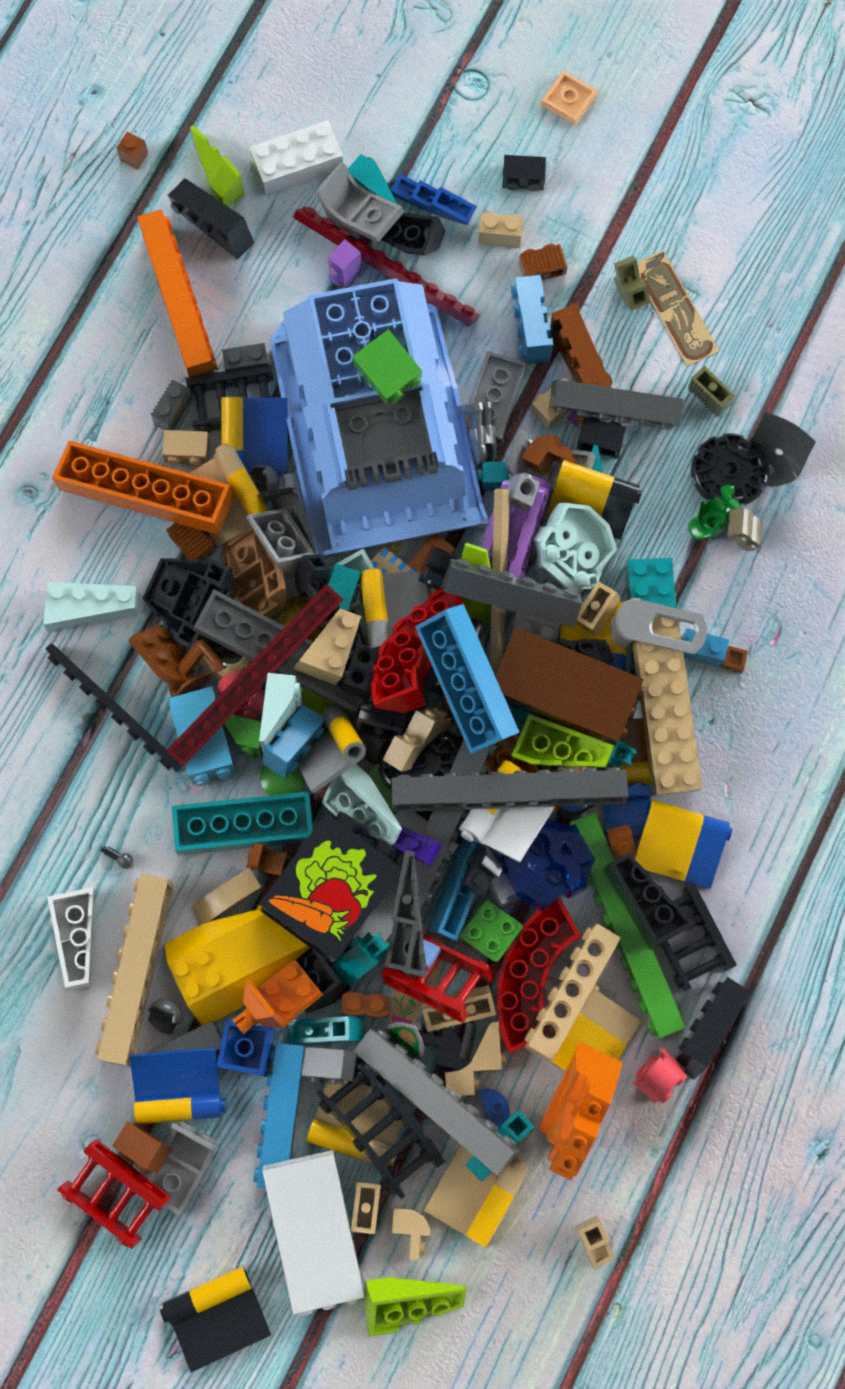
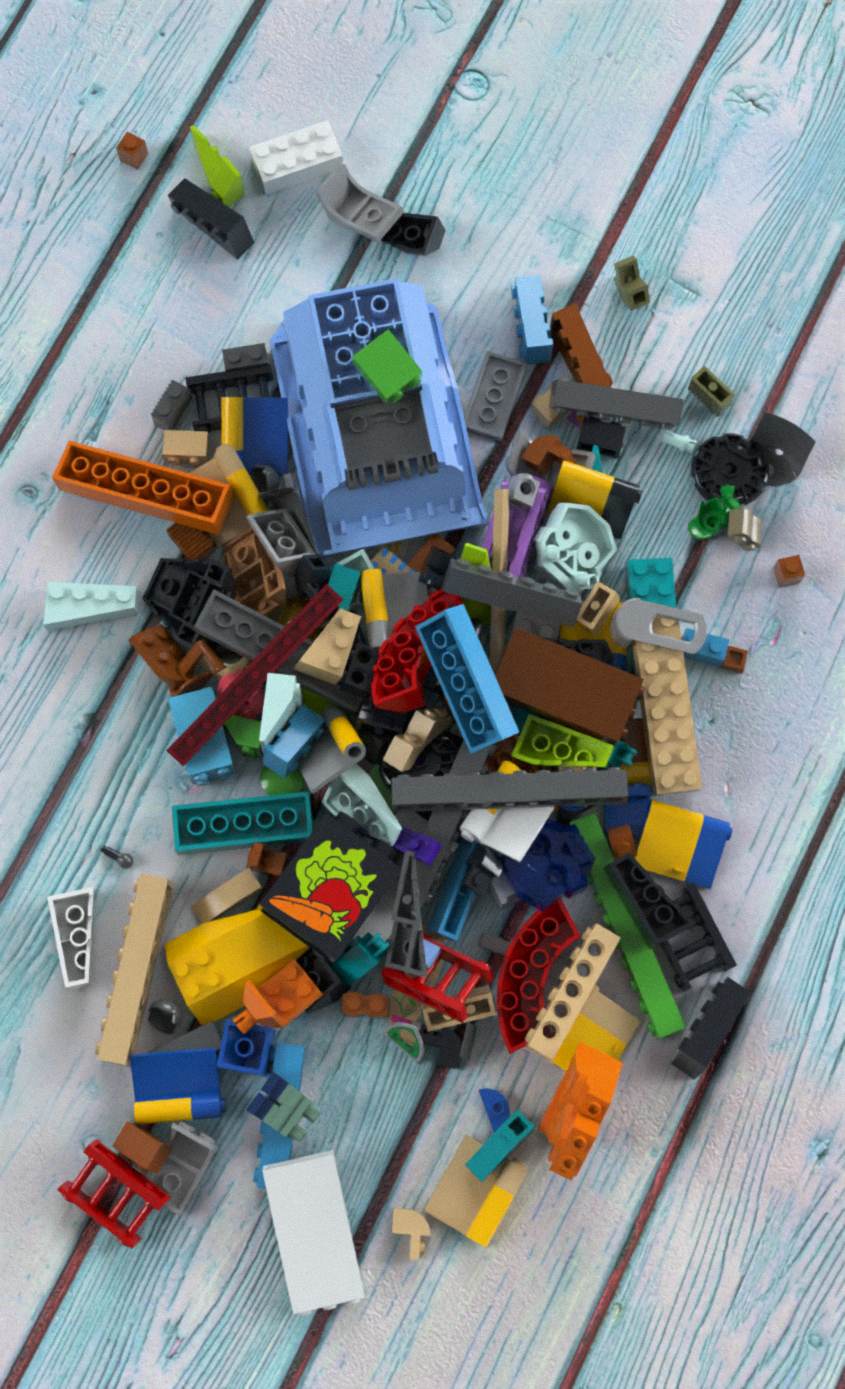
(105, 702): black plate -> none
(177, 294): orange brick -> none
(216, 1318): black door -> none
(289, 1112): none -> sand green hips
(326, 1030): teal slope -> none
(328, 1064): brick -> none
(330, 1134): tan door -> none
(344, 264): medium lavender brick -> none
(366, 1207): tan brick -> none
(368, 175): teal slope -> none
(392, 269): dark red plate -> none
(398, 1111): black fence -> none
(401, 1301): lime wedge -> none
(433, 200): blue slope -> none
(436, 1101): light grey brick -> none
(482, 433): flat silver piece -> none
(487, 1058): tan arch -> none
(490, 931): bright green bracket -> none
(492, 475): teal brick -> none
(500, 230): tan brick -> none
(524, 172): black brick -> none
(547, 262): dark orange brick -> none
(569, 97): light nougat tile -> none
(595, 1242): tan brick -> none
(659, 1076): coral brick -> none
(676, 309): sticker -> none
(679, 441): none -> light aqua pin
(789, 571): none -> dark orange brick

